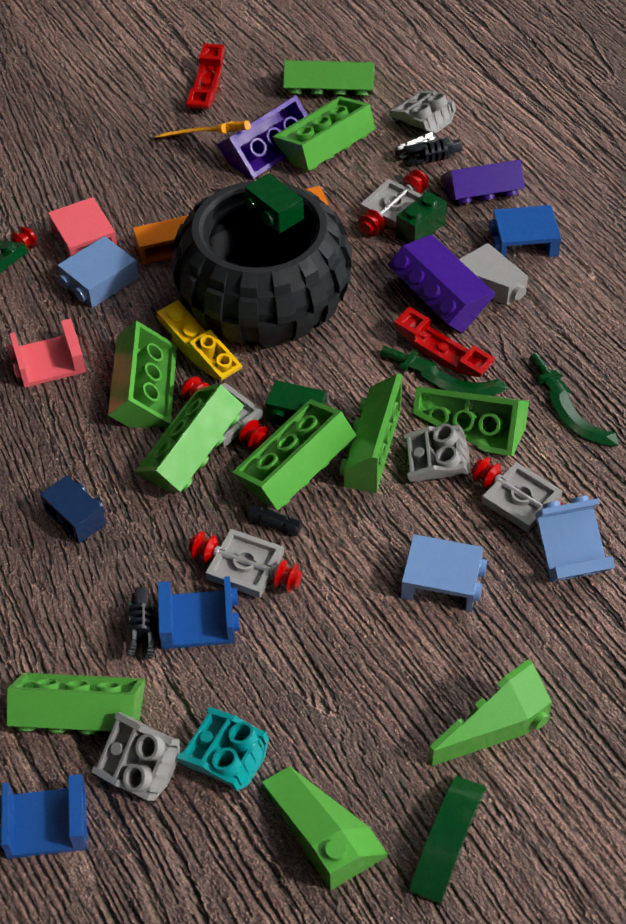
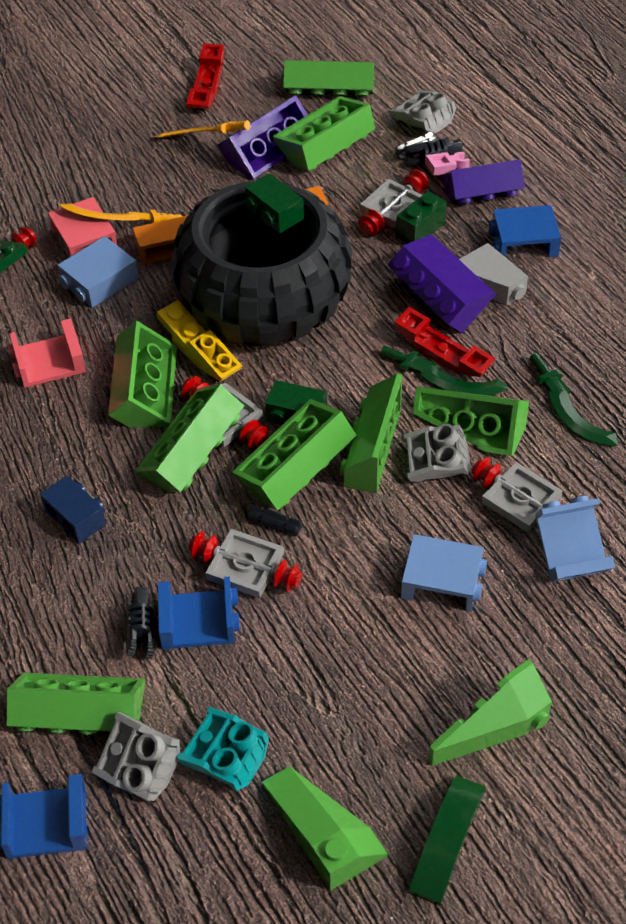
(151, 215): none -> light orange sword
(443, 162): none -> bright pink plate

